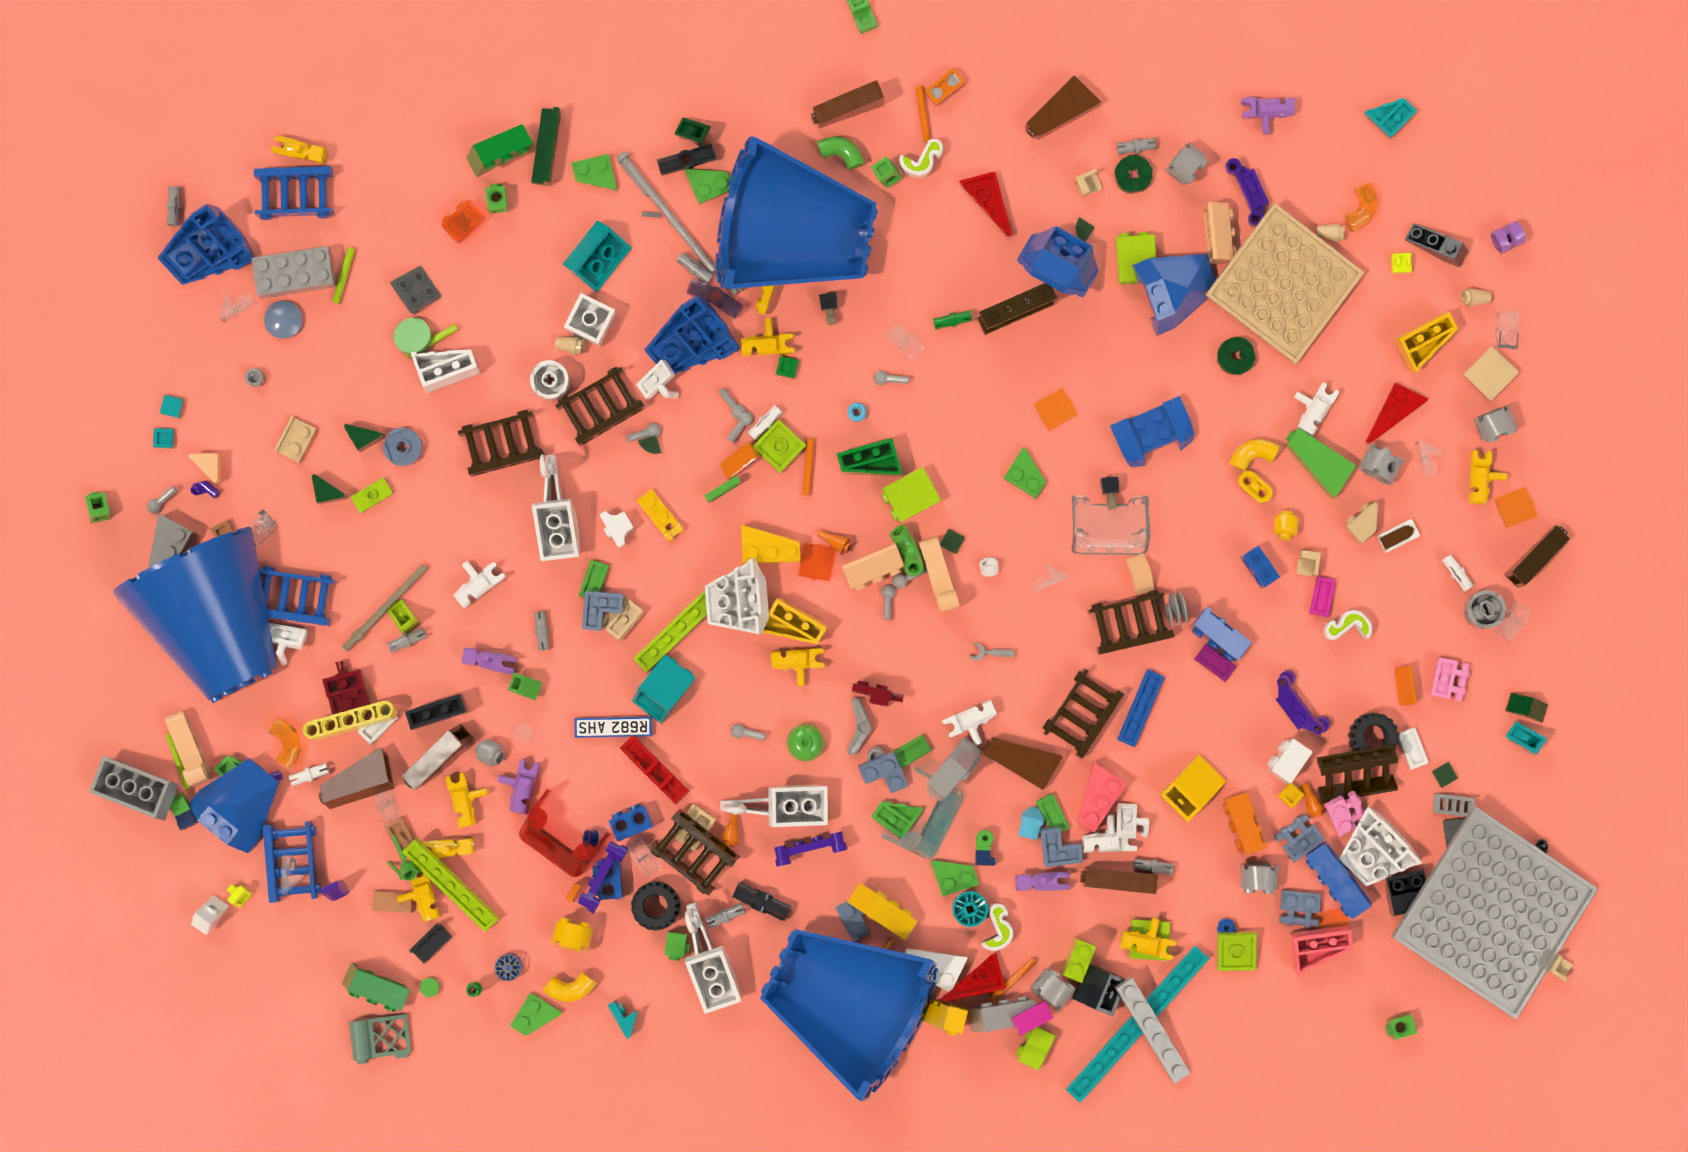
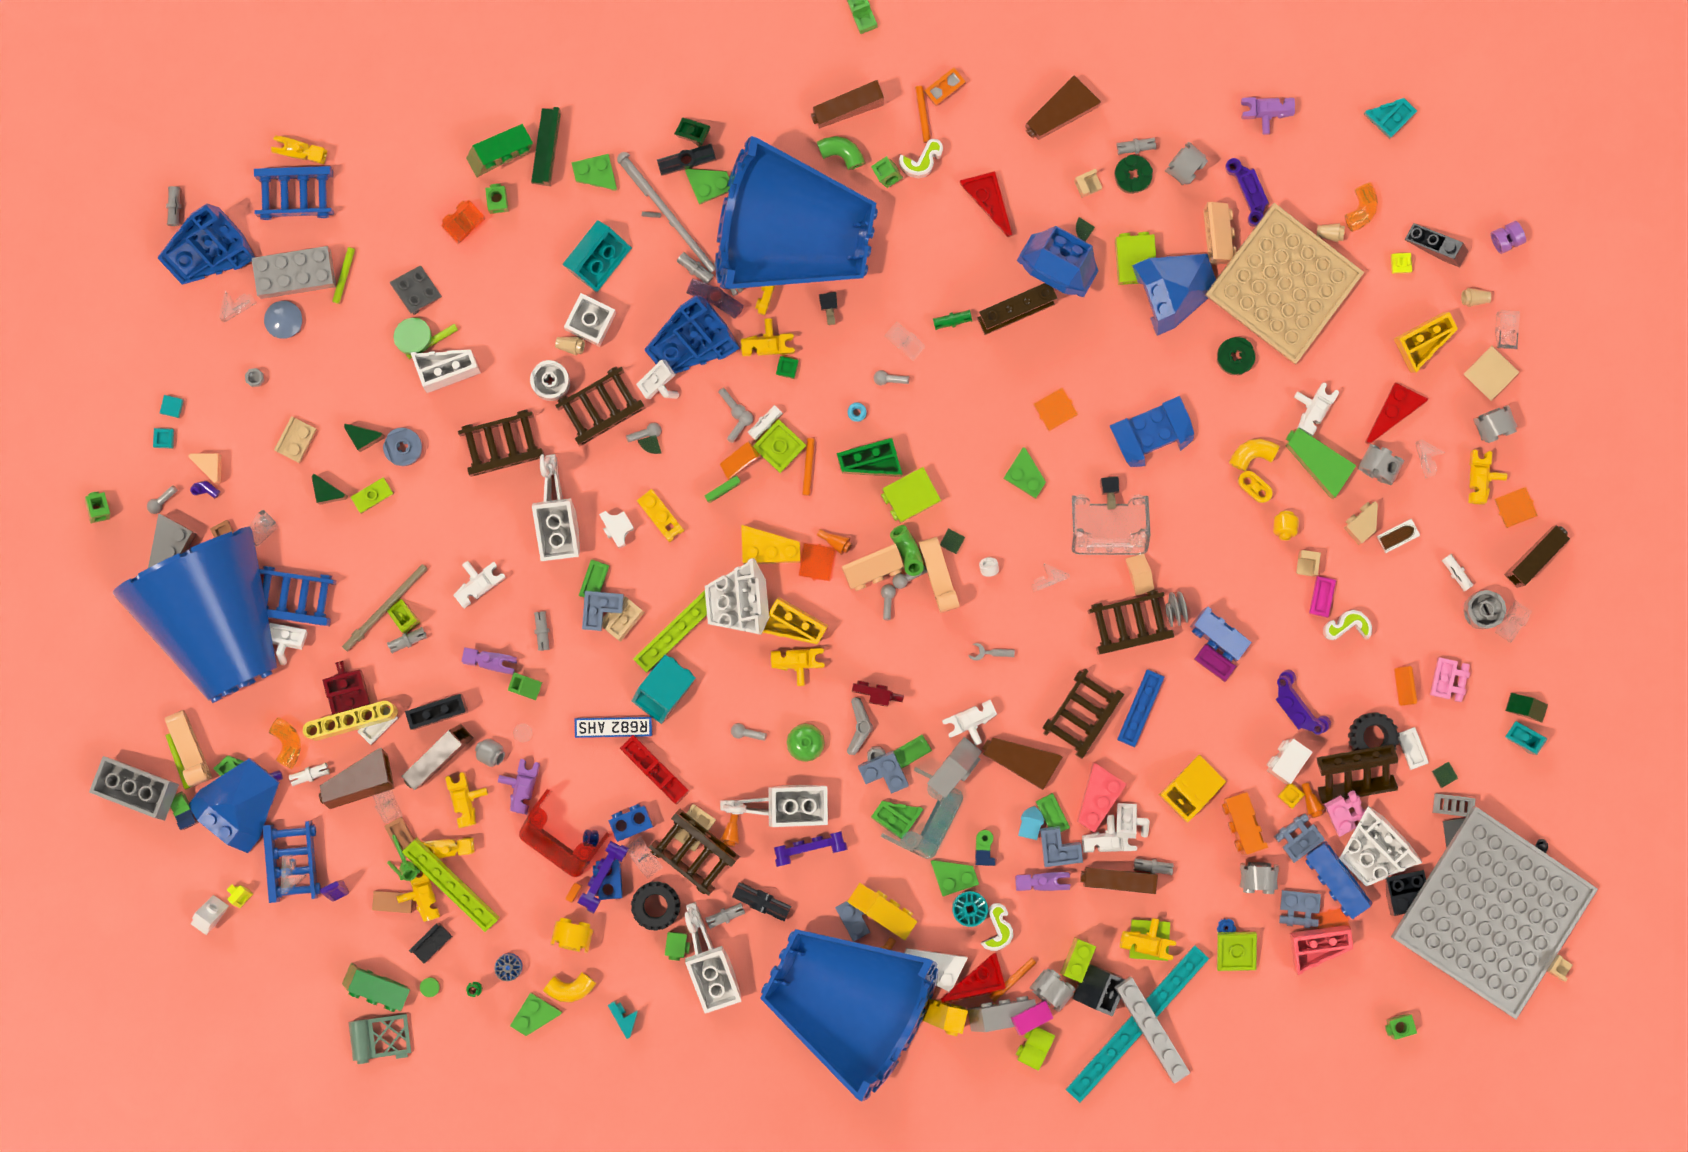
(1260, 567): blue brick -> none

